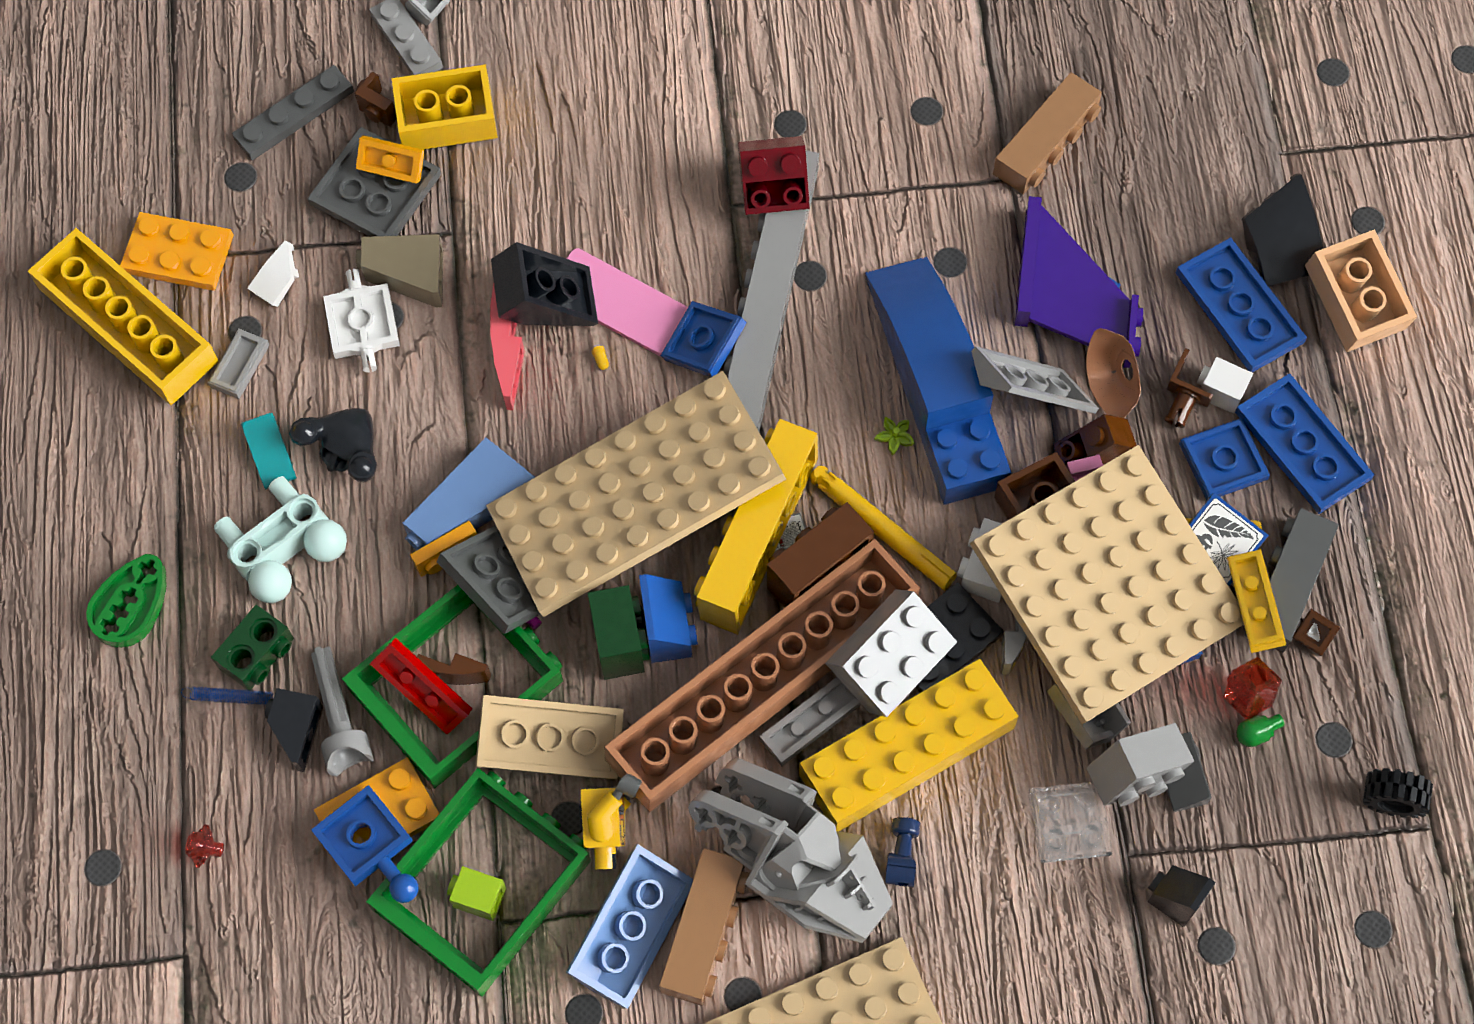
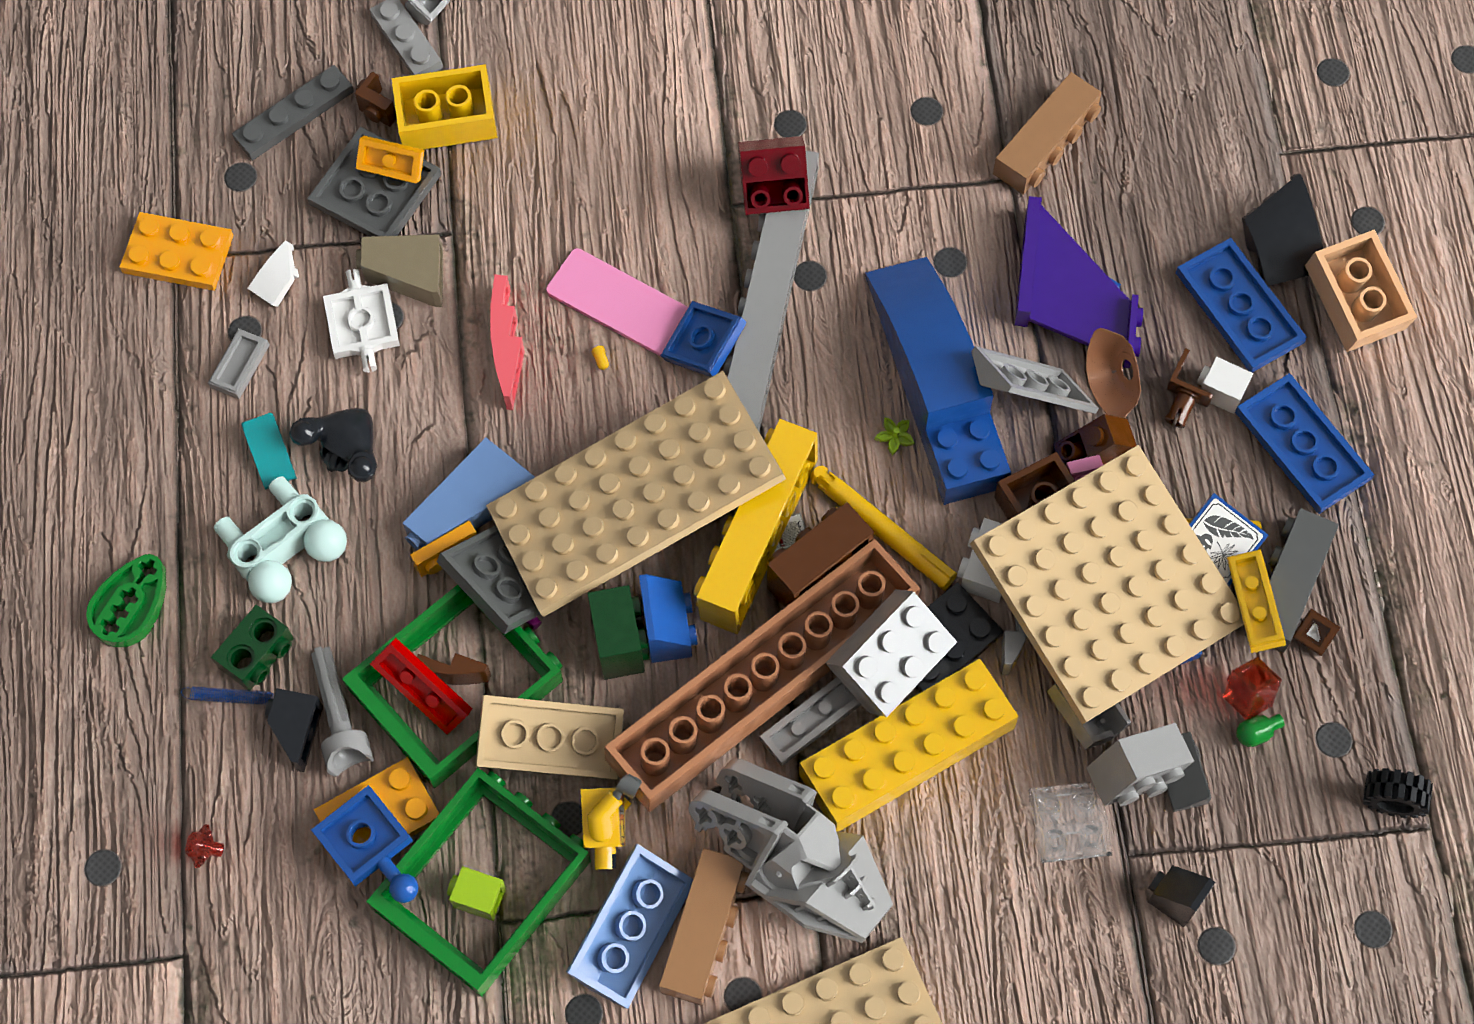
(123, 316): yellow brick -> none
(542, 288): black slope -> none
(900, 864): dark blue leg -> none
(1224, 459): blue tile -> none

